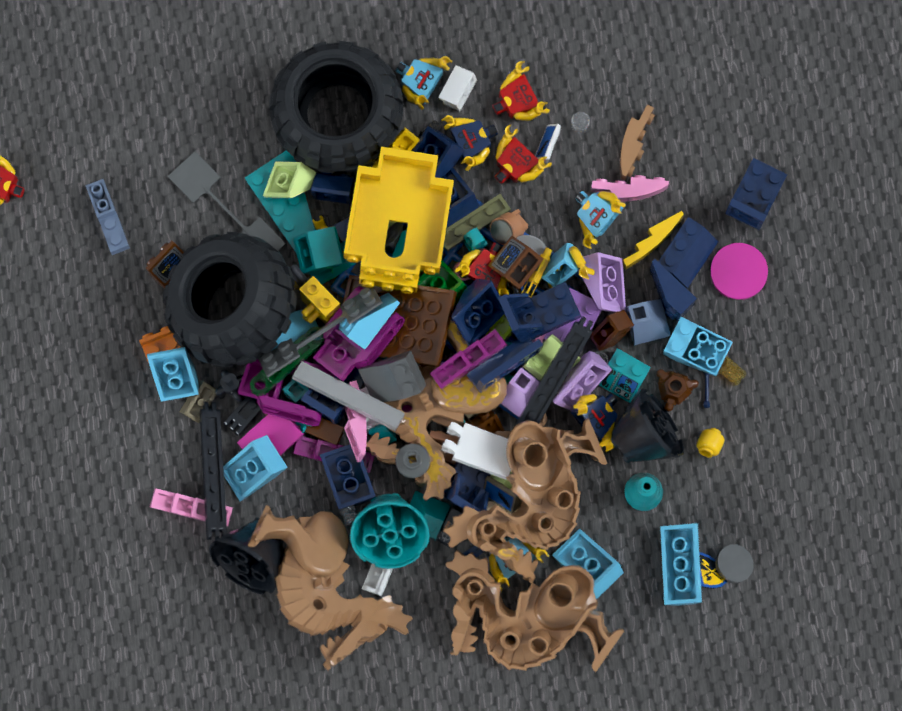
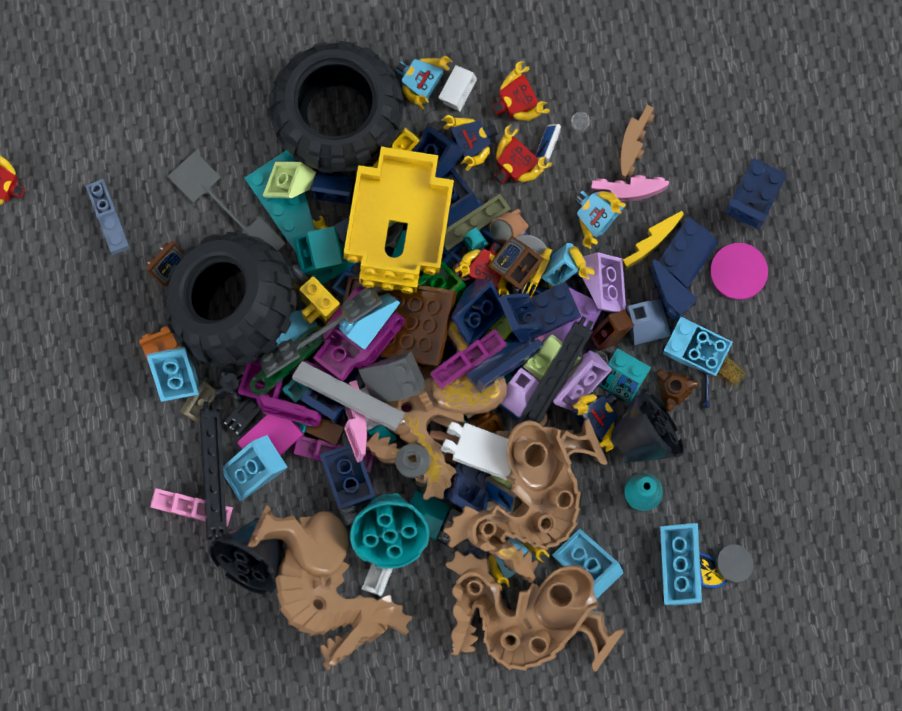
(710, 442): yellow head -> none

